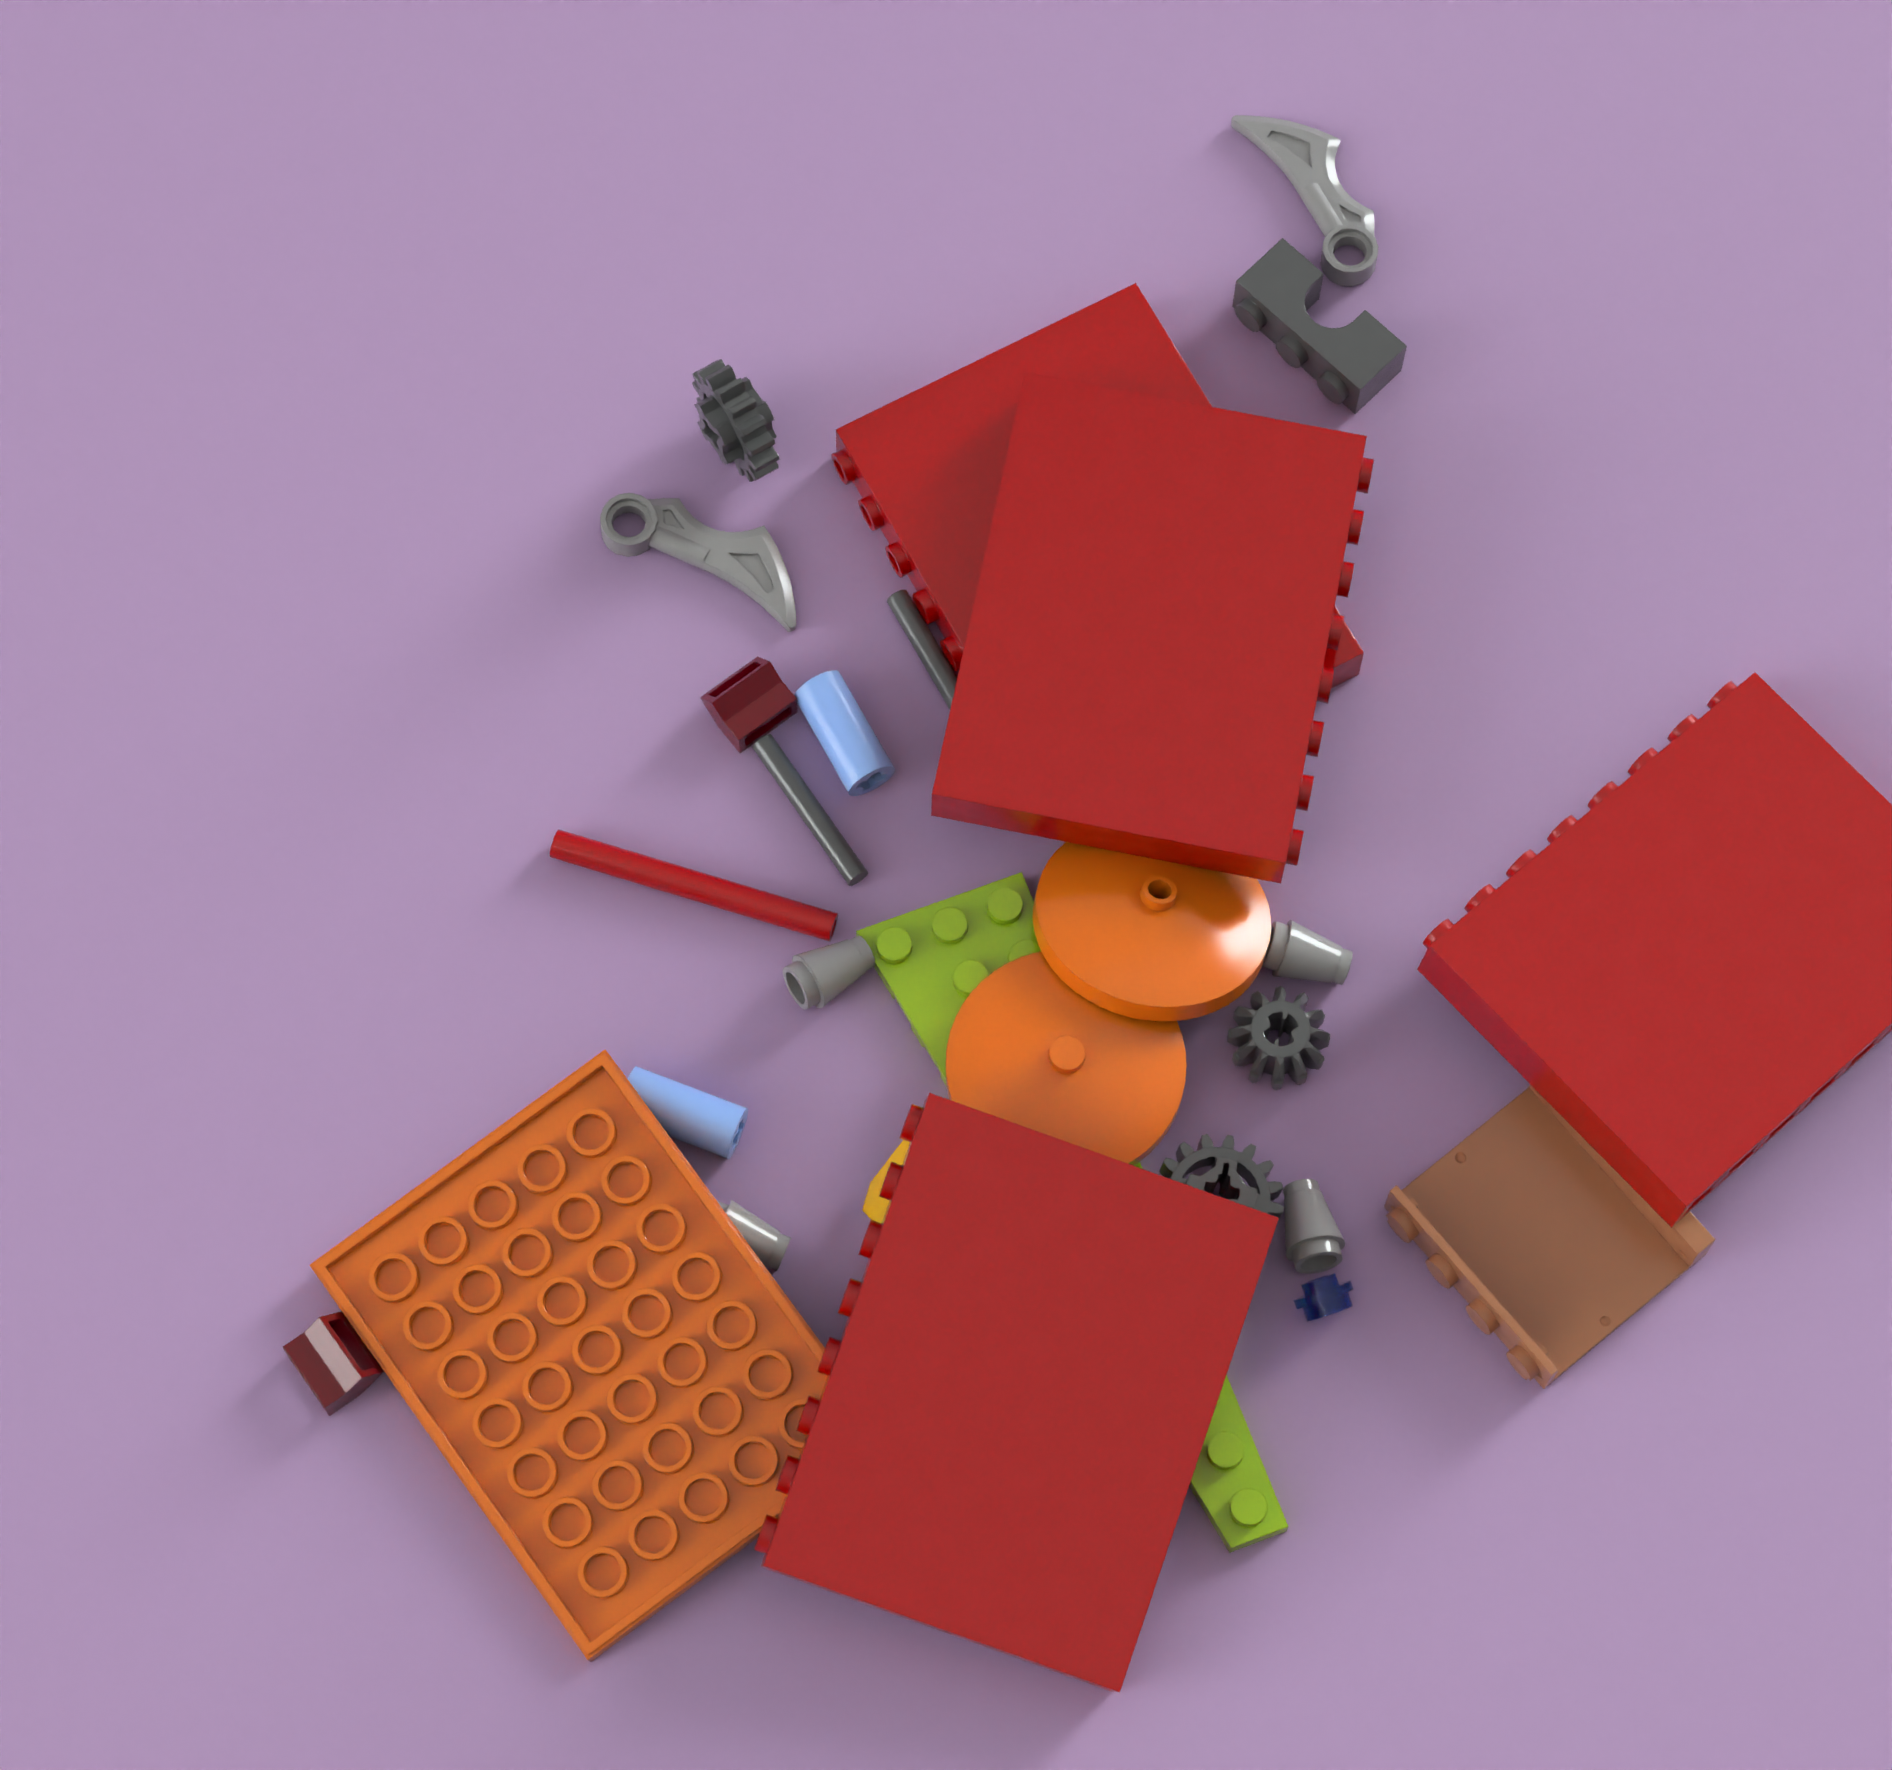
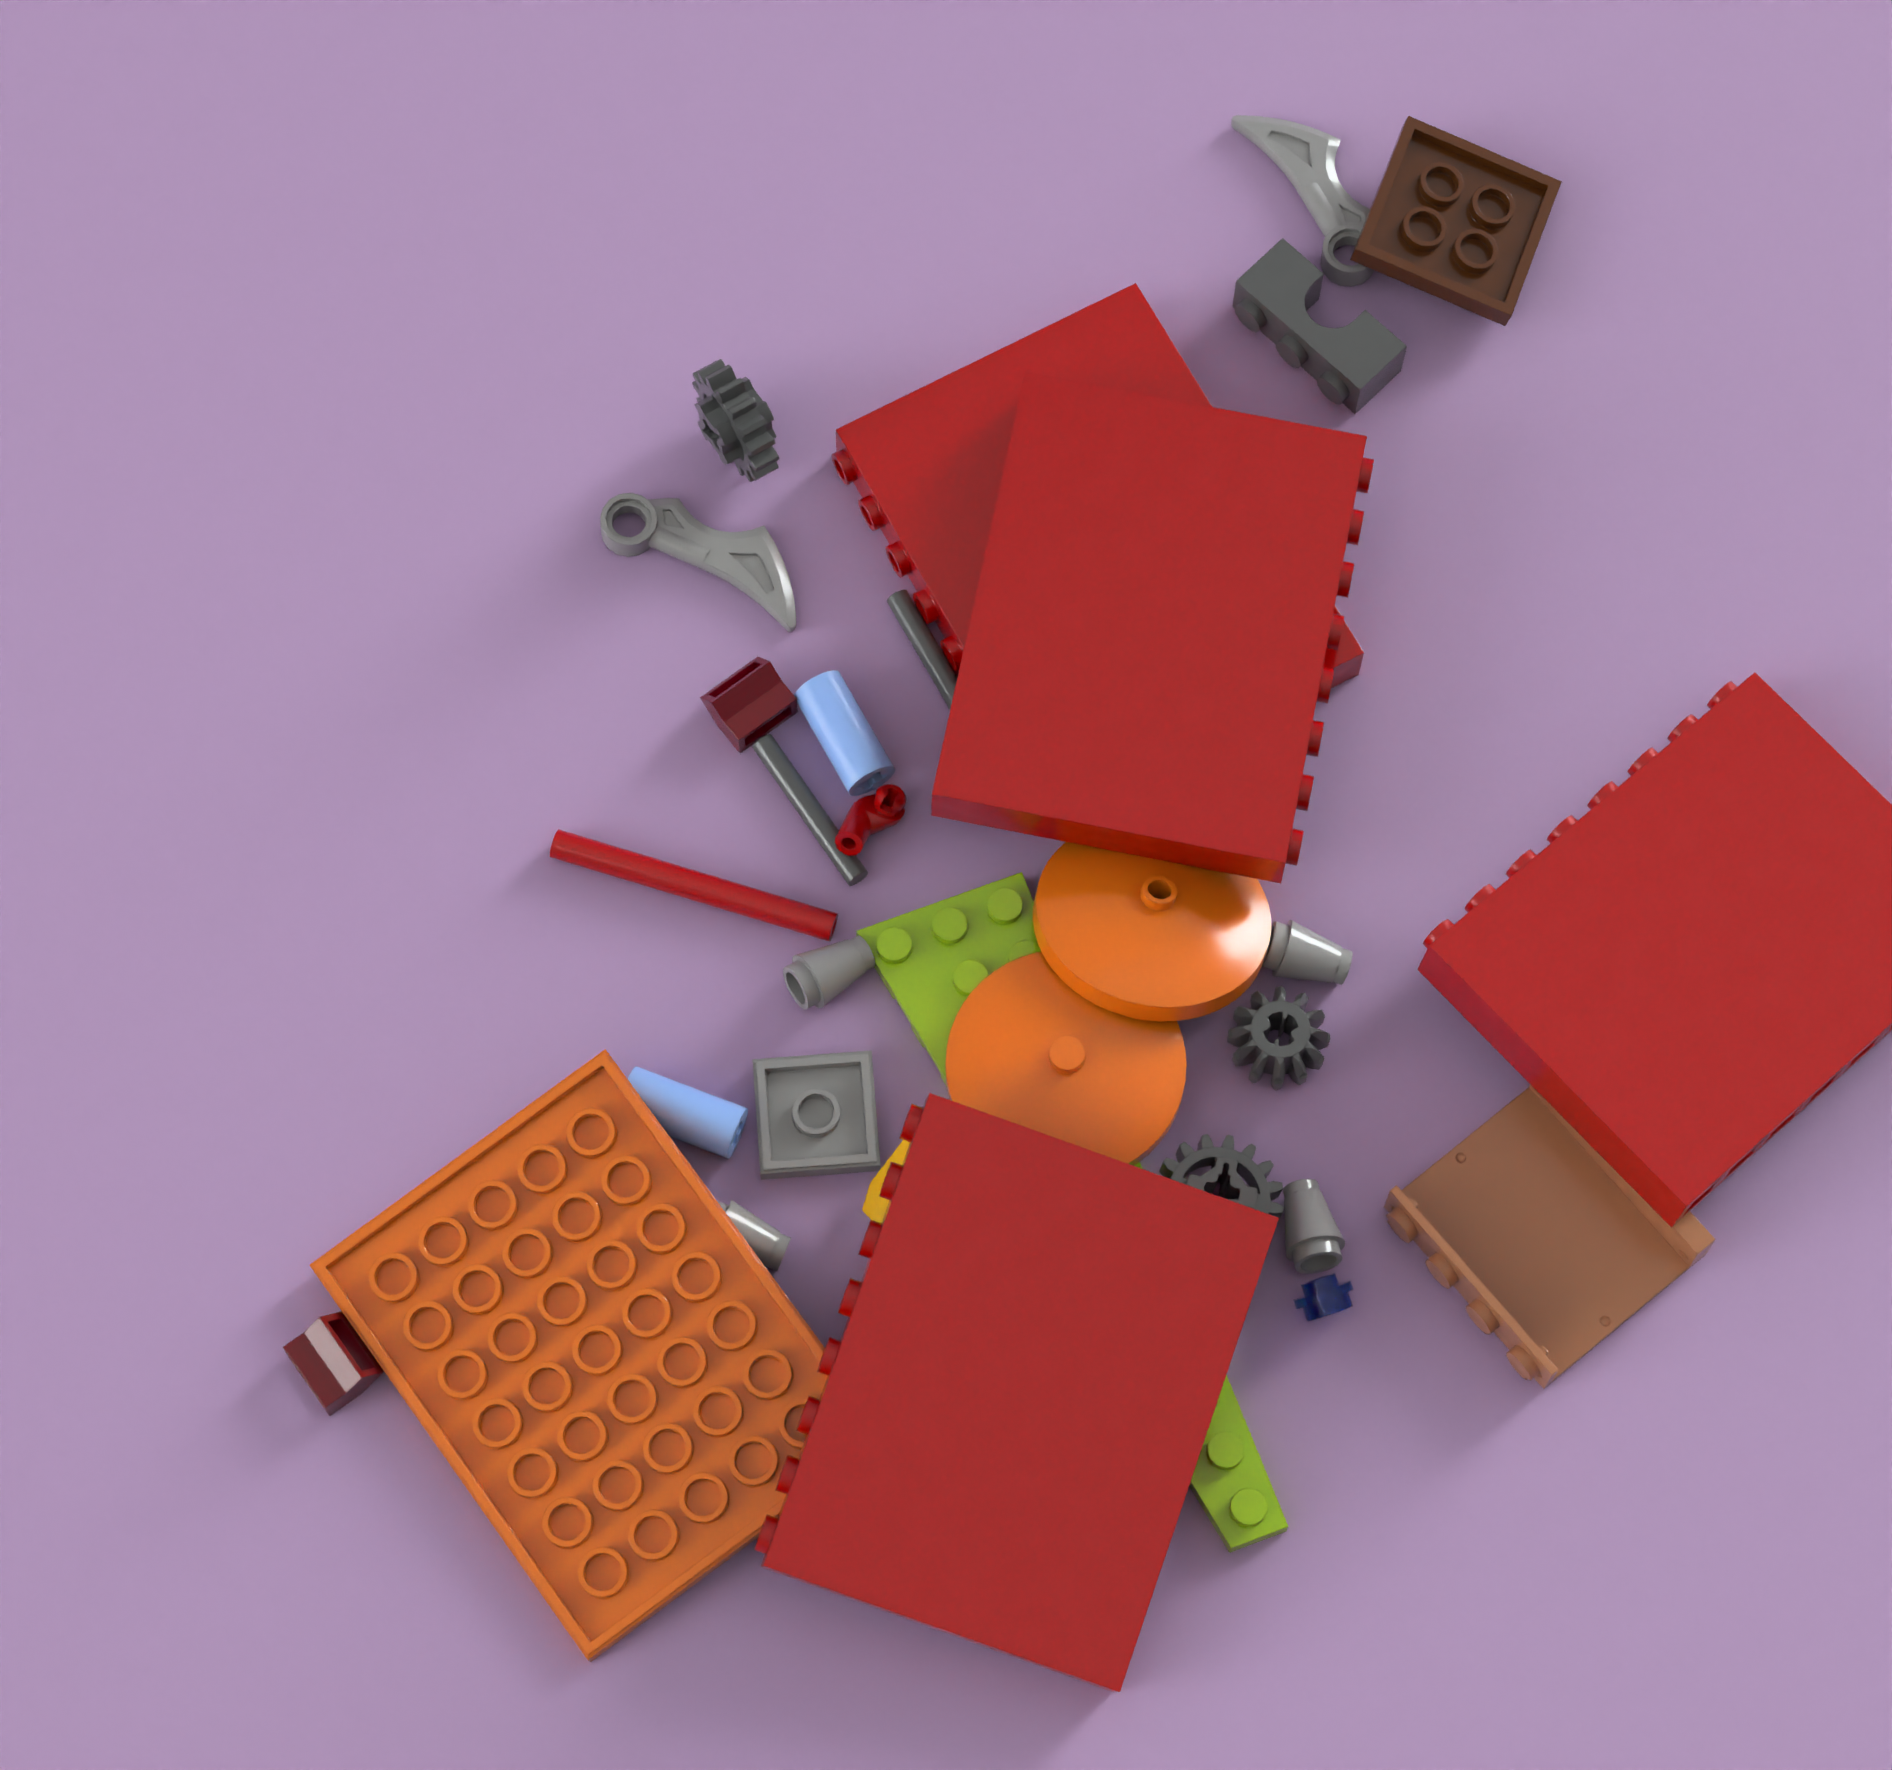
(816, 1115): none -> light grey tile
(870, 816): none -> red arm
(1456, 221): none -> reddish brown plate

